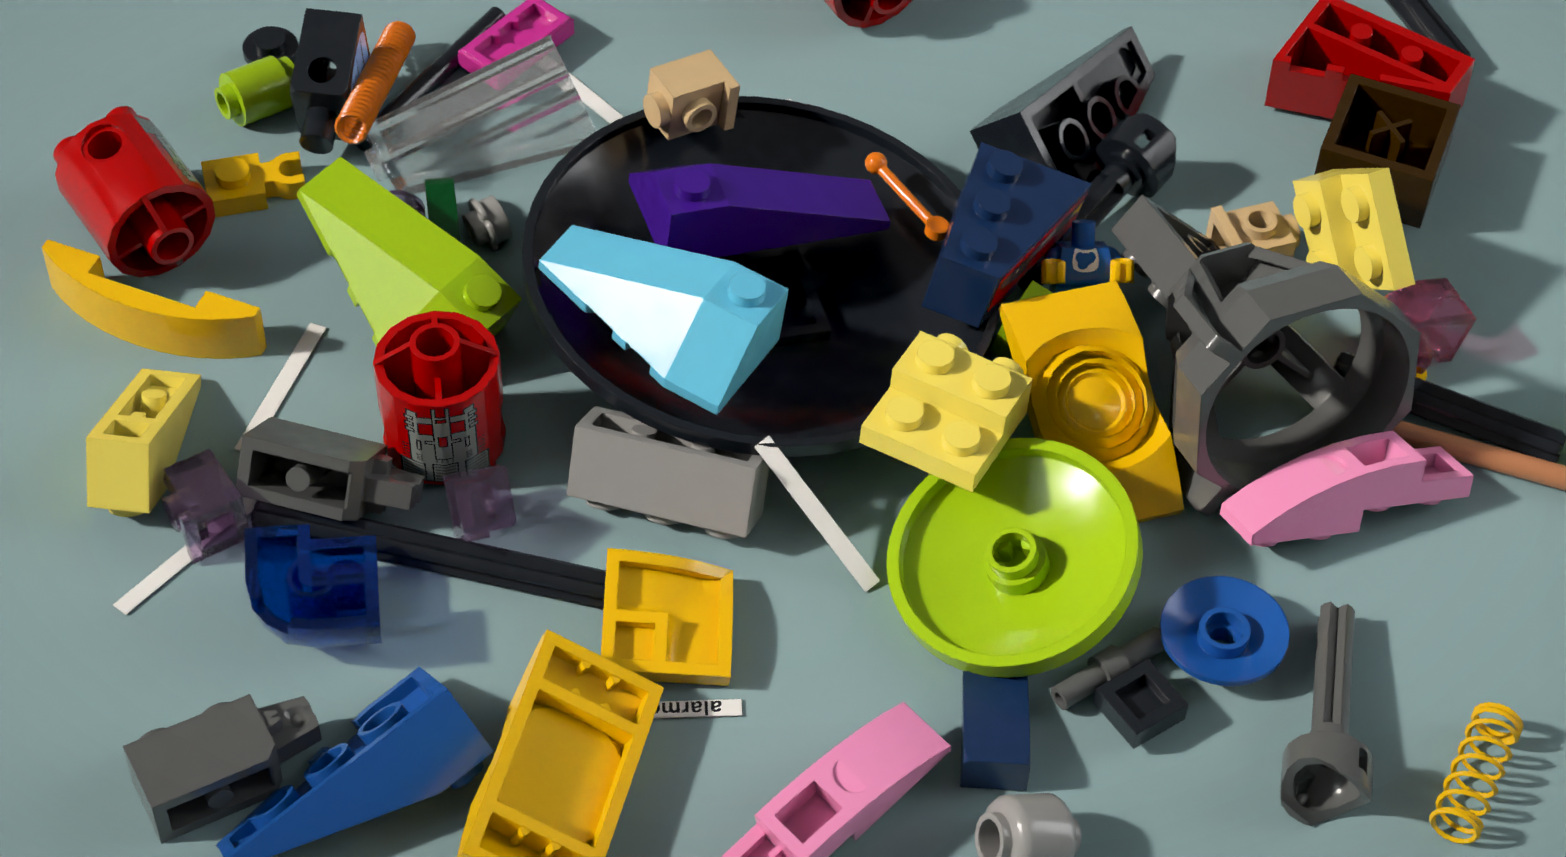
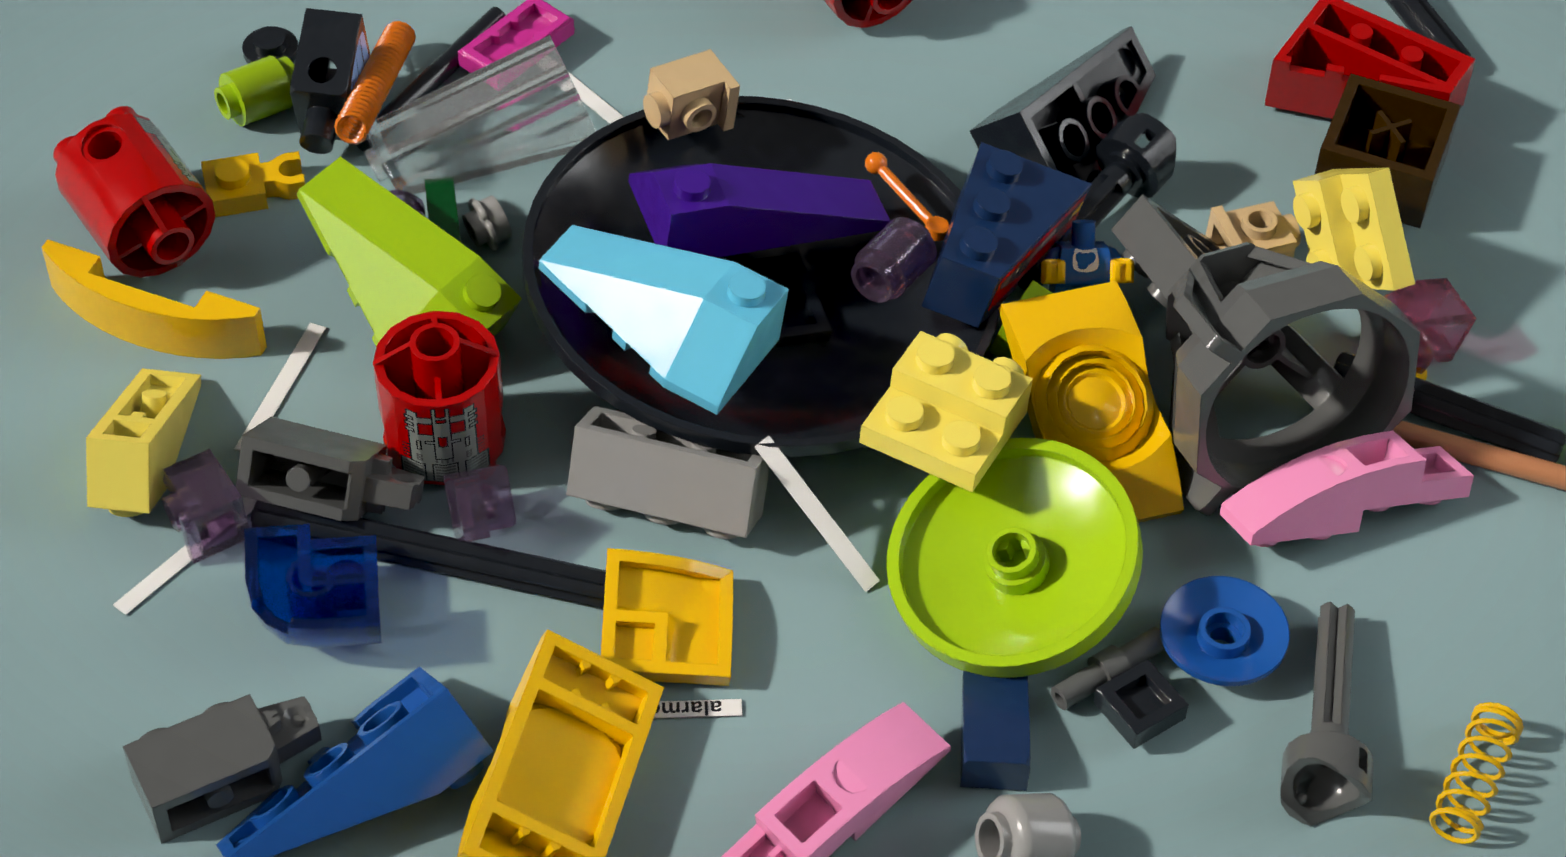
(893, 260): none -> clear purple brick

